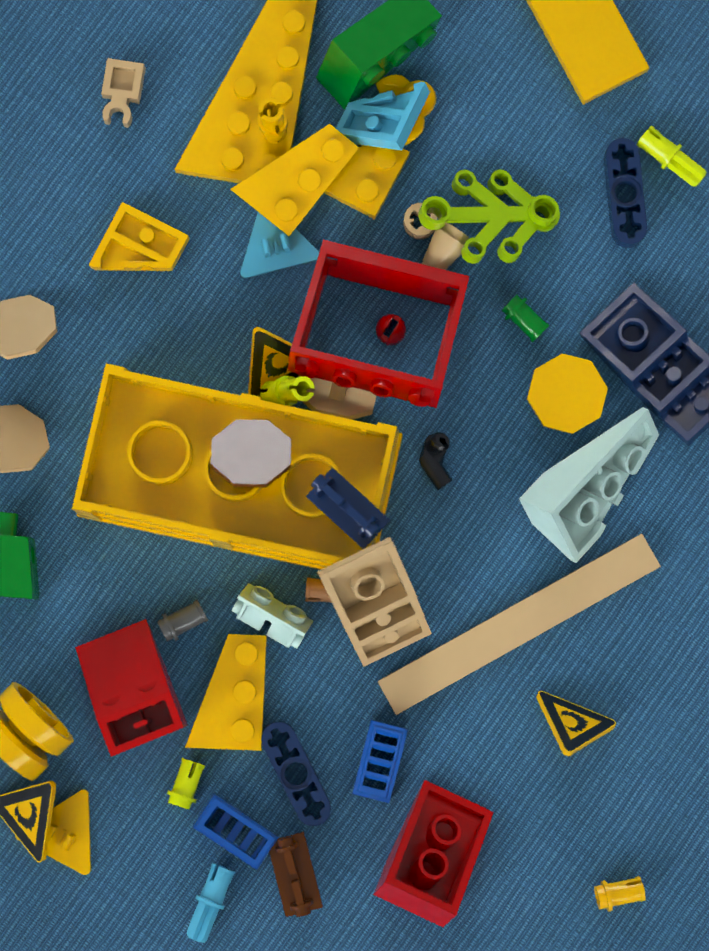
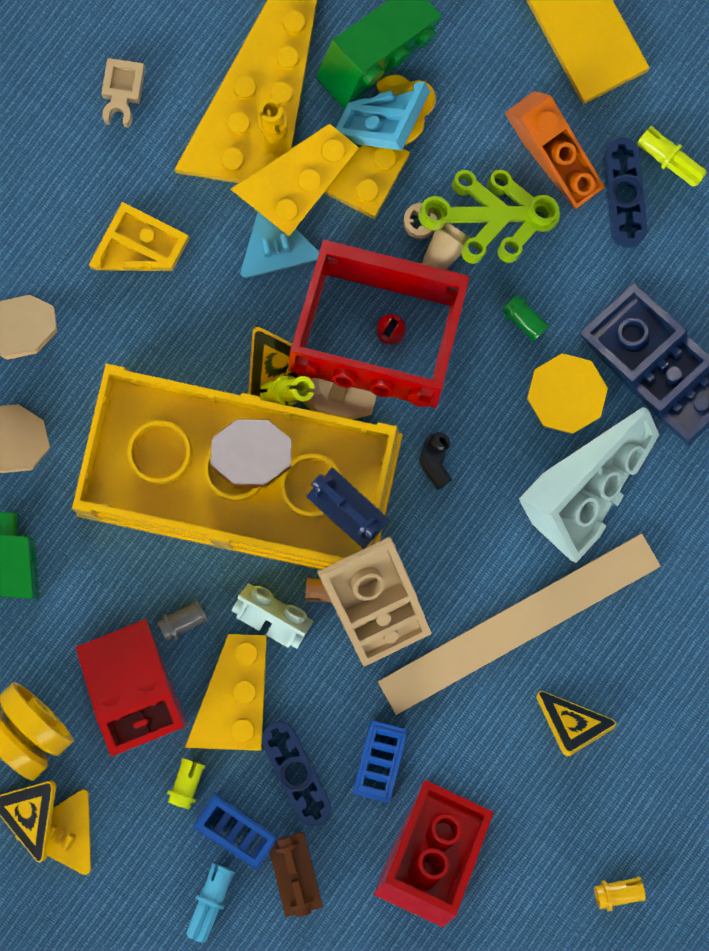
(555, 147): none -> orange slope

